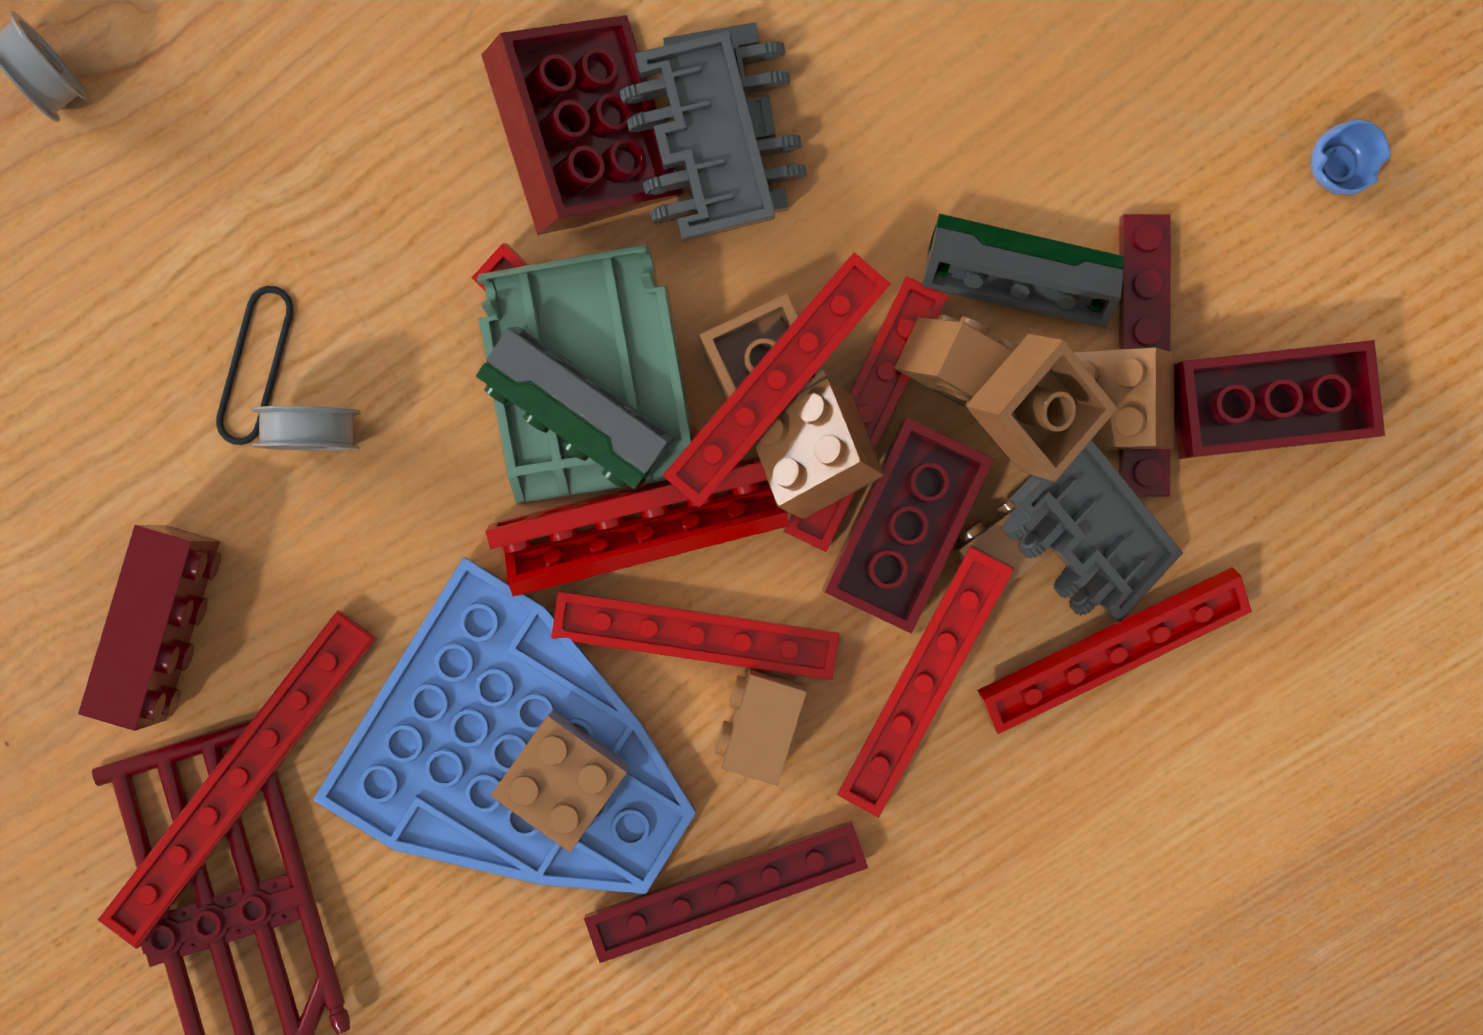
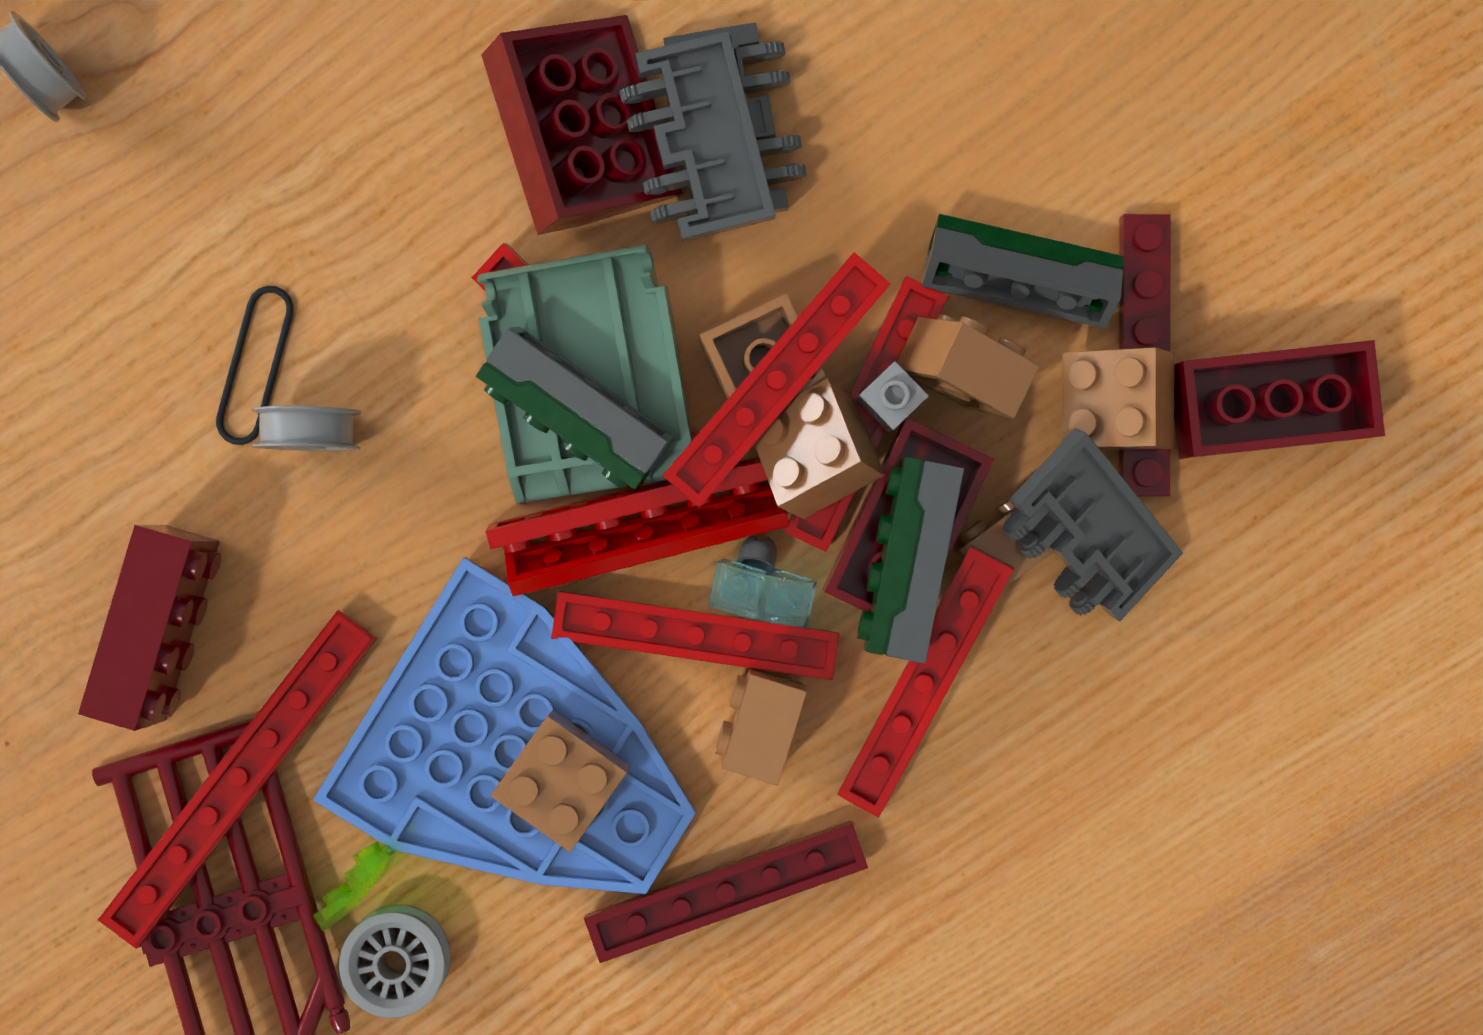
(363, 876): none -> clear neon green slope
(403, 1002): none -> light grey wheel
(758, 553): none -> dark grey hinge
(762, 594): none -> clear light blue slope
(892, 397): none -> light grey brick
(912, 559): none -> piece
(1042, 406): medium nougat brick -> none
(1115, 650): red plate -> none
(1349, 157): medium blue hair -> none

